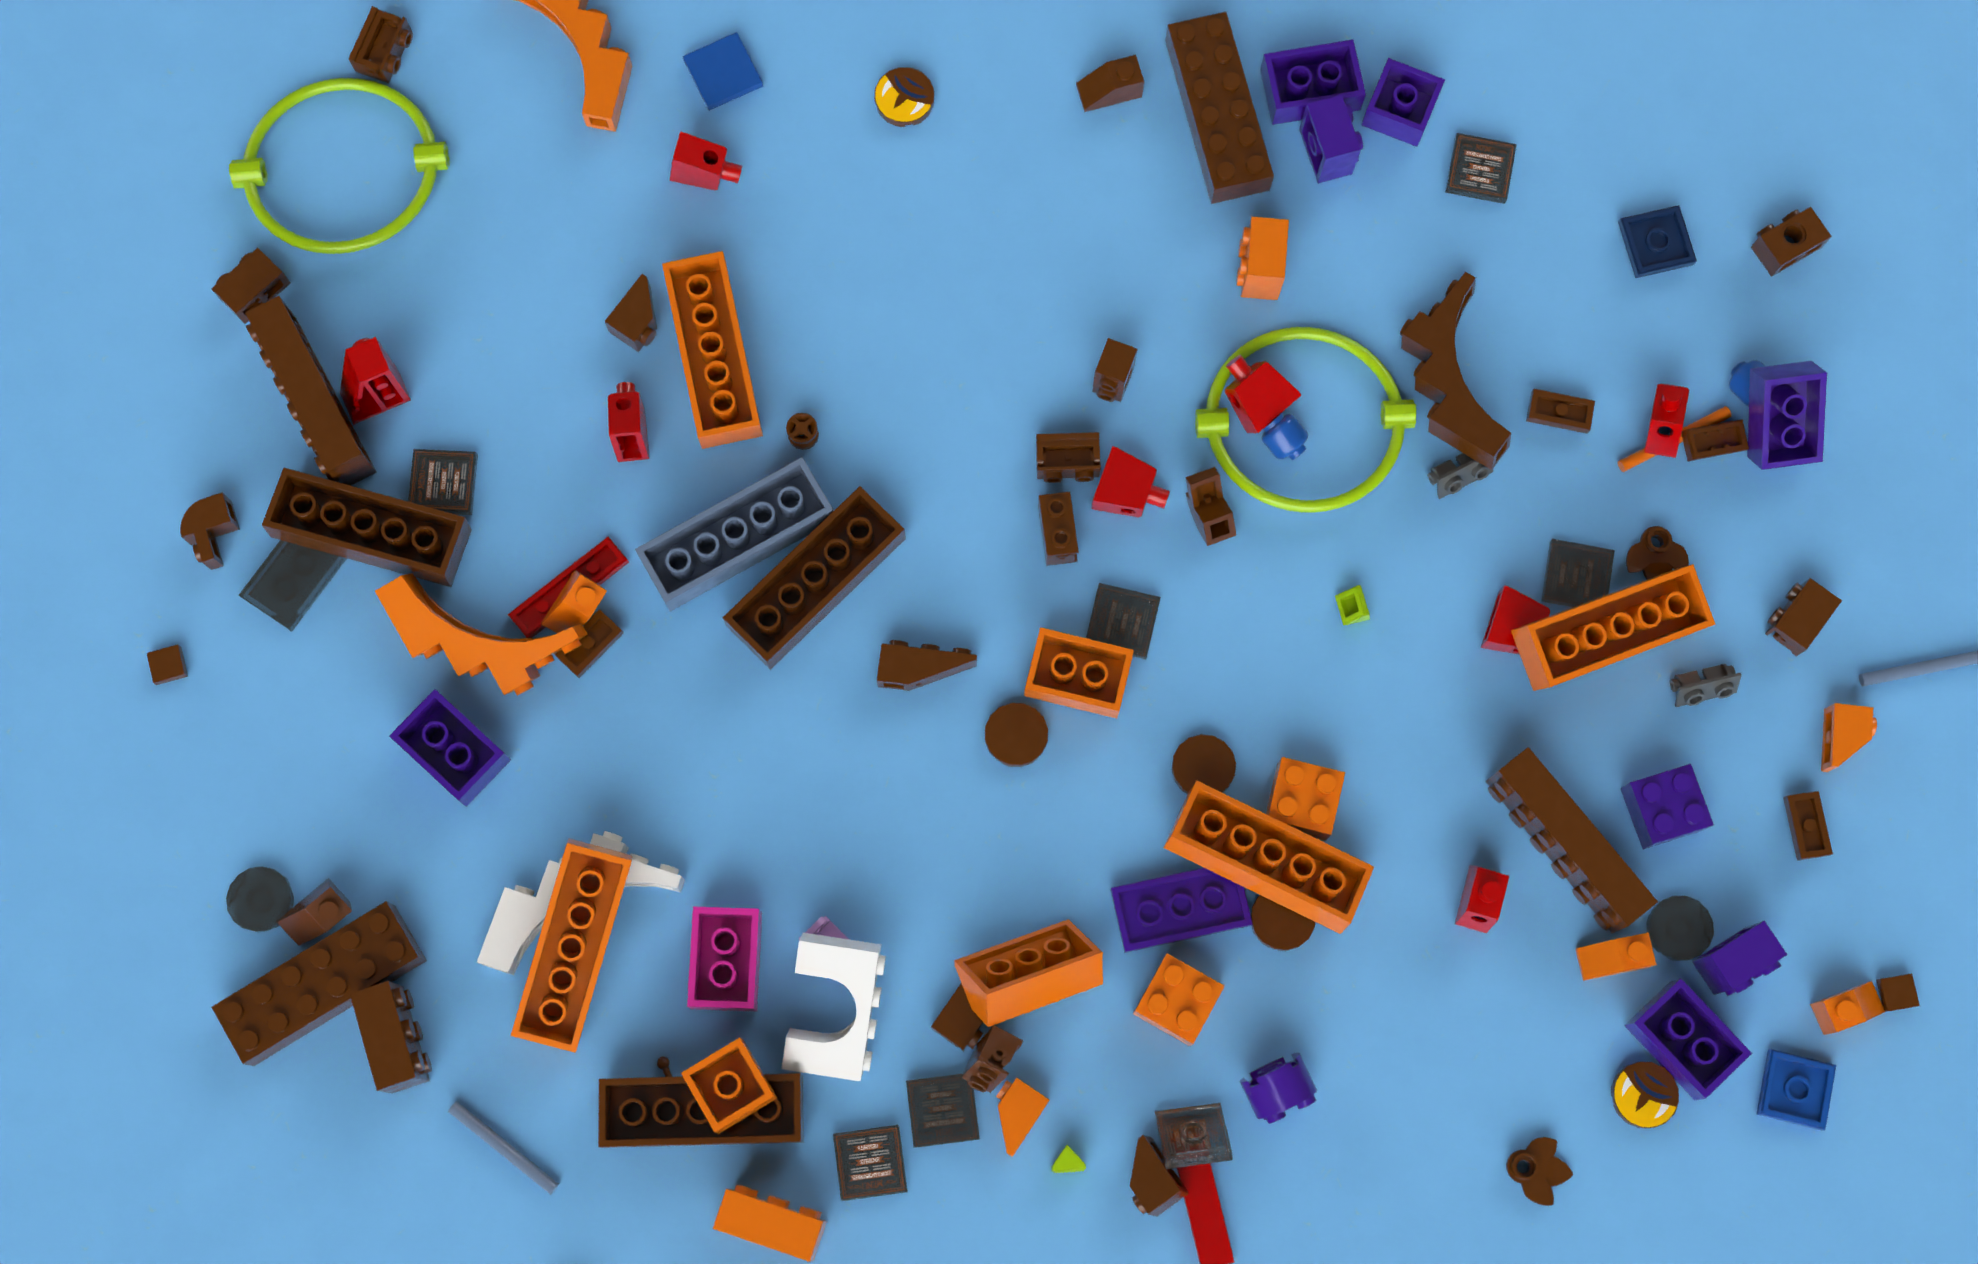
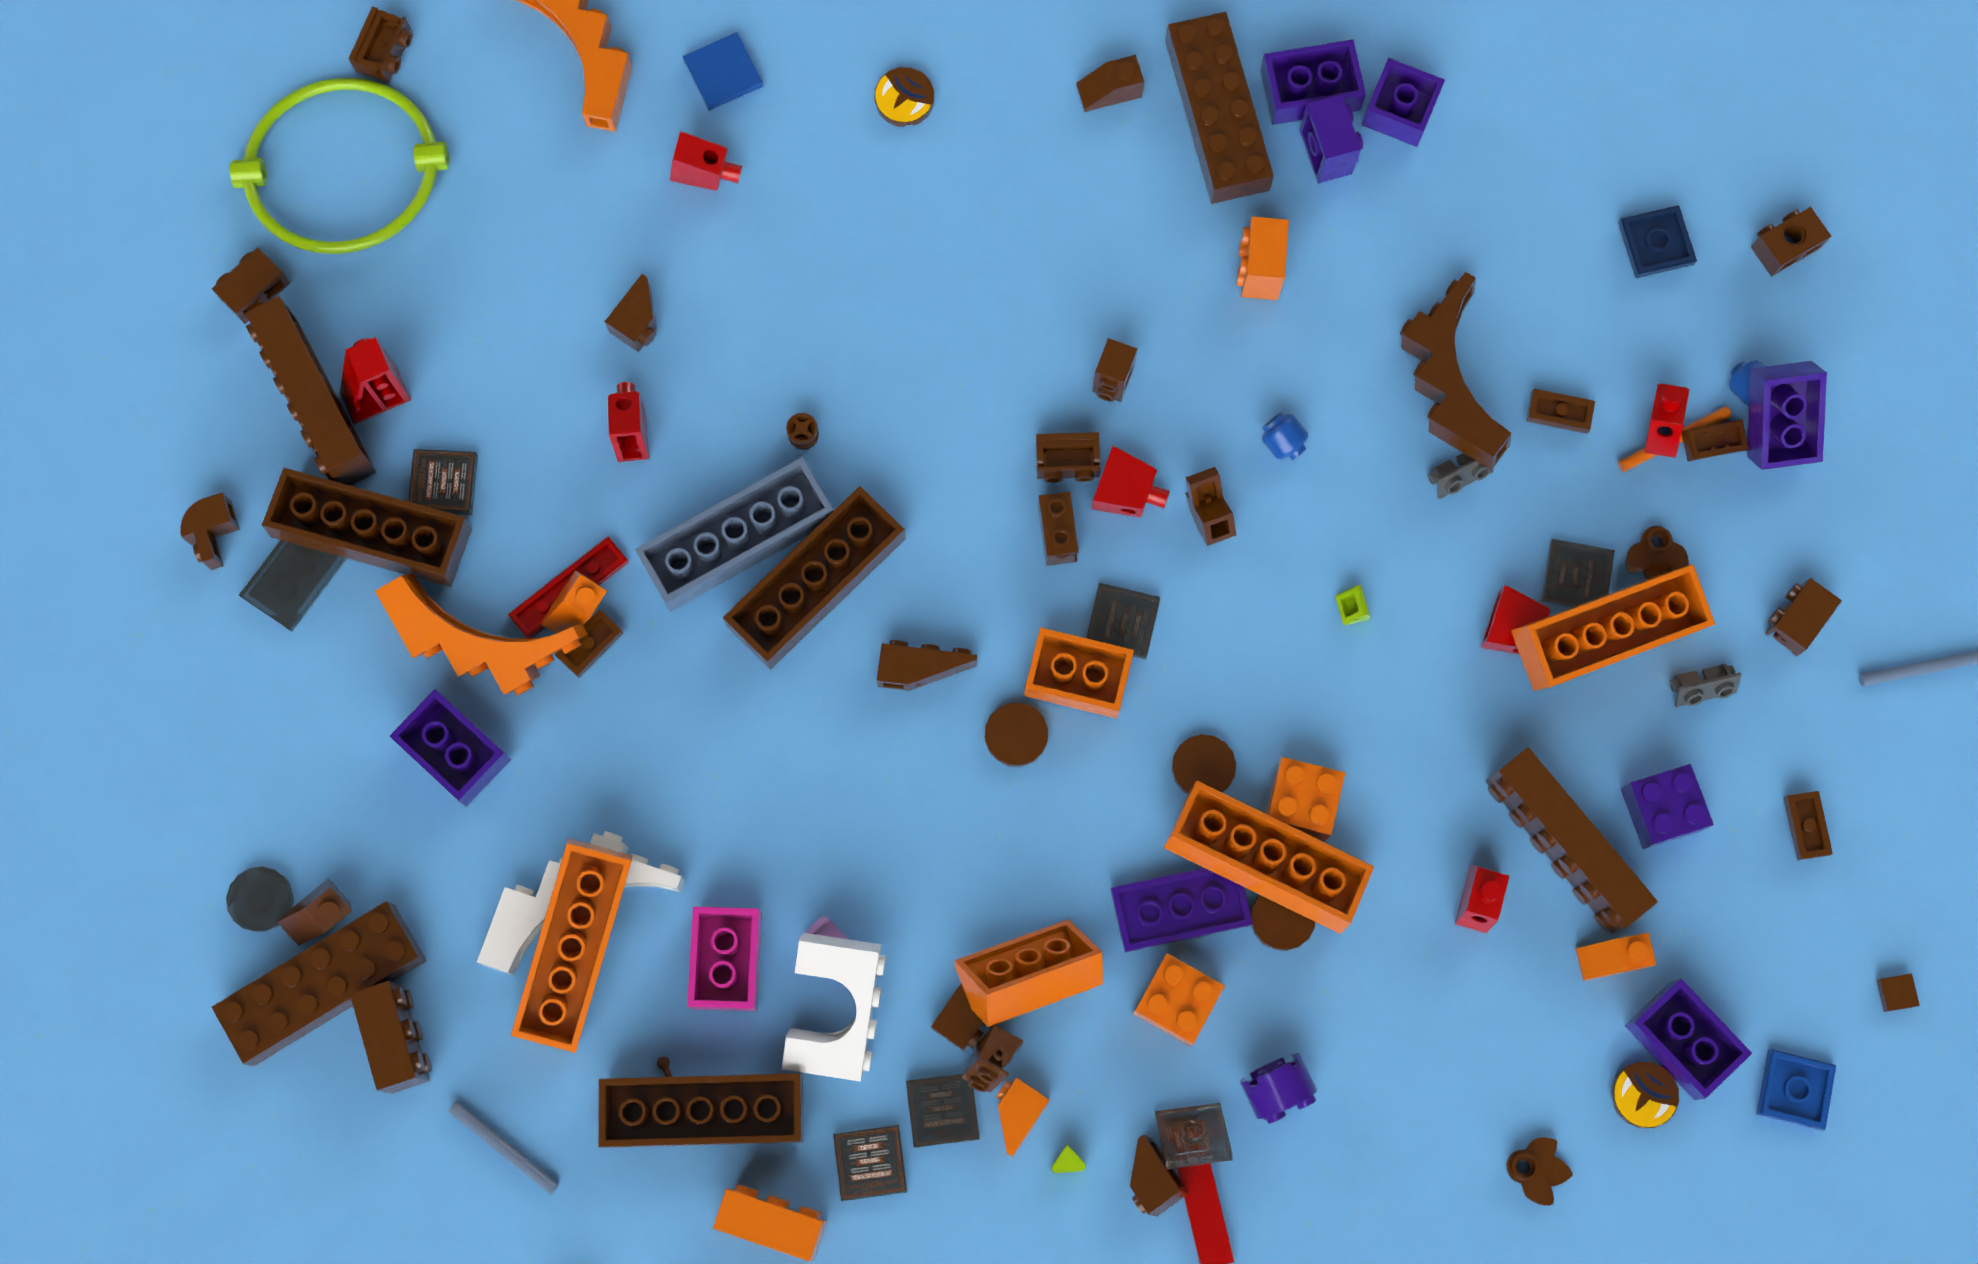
(167, 664): reddish brown tile -> none
(712, 350): orange brick -> none
(728, 1085): orange brick -> none
(1258, 393): red torso -> none
(1394, 415): lime piece -> none
(1480, 168): clear smoke tile -> none
(1680, 928): clear smoke tile -> none
(1739, 958): dark purple brick -> none
(1845, 732): orange slope -> none
(1847, 1008): orange slope -> none

